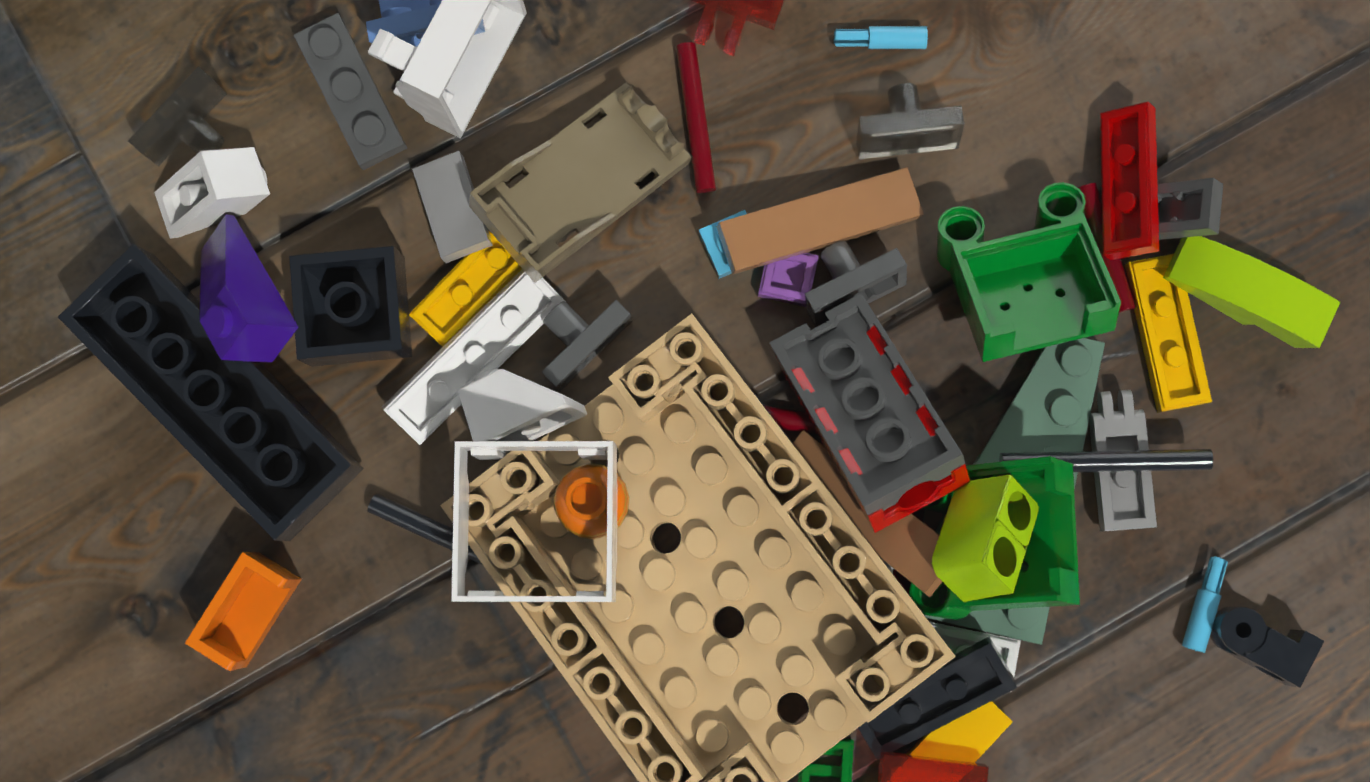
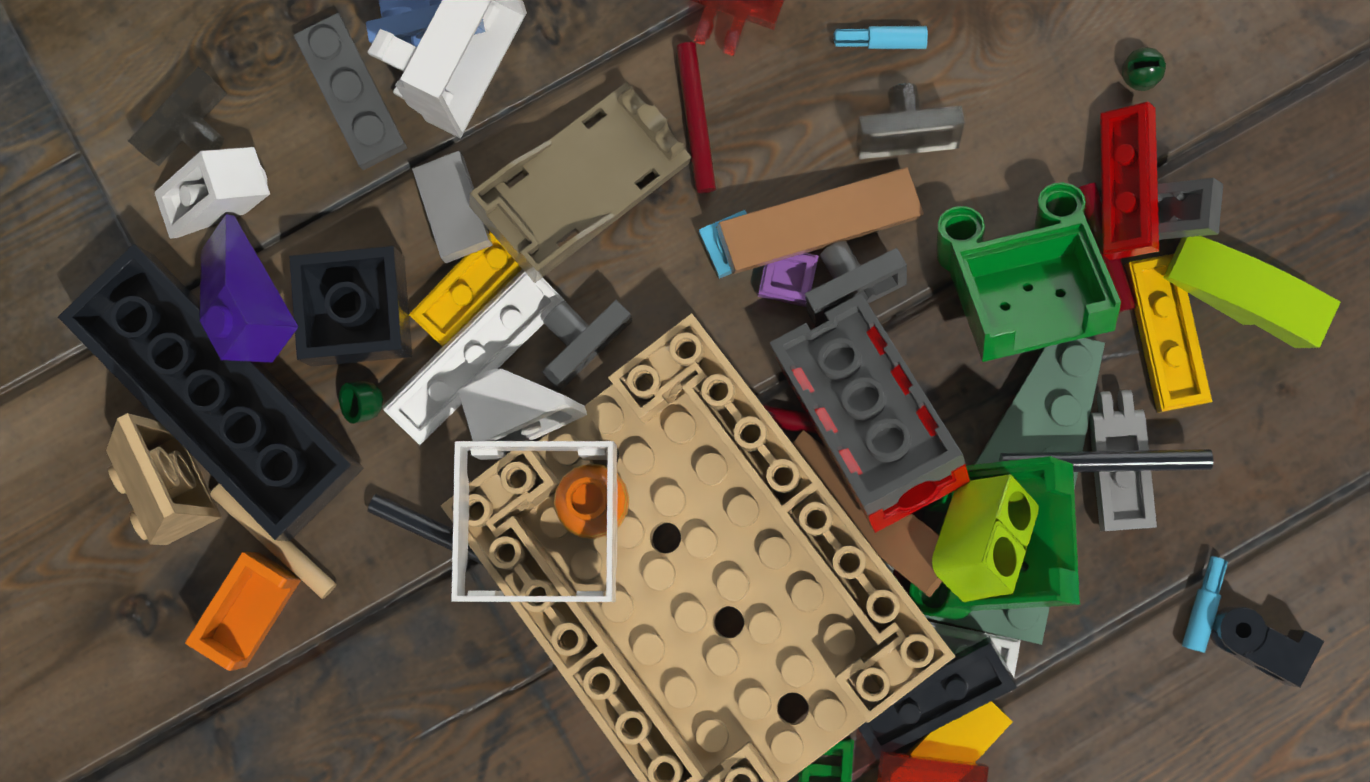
(158, 480): none -> tan slope
(283, 550): none -> tan bar
(360, 401): none -> dark green hinge
(1147, 77): none -> dark green hinge

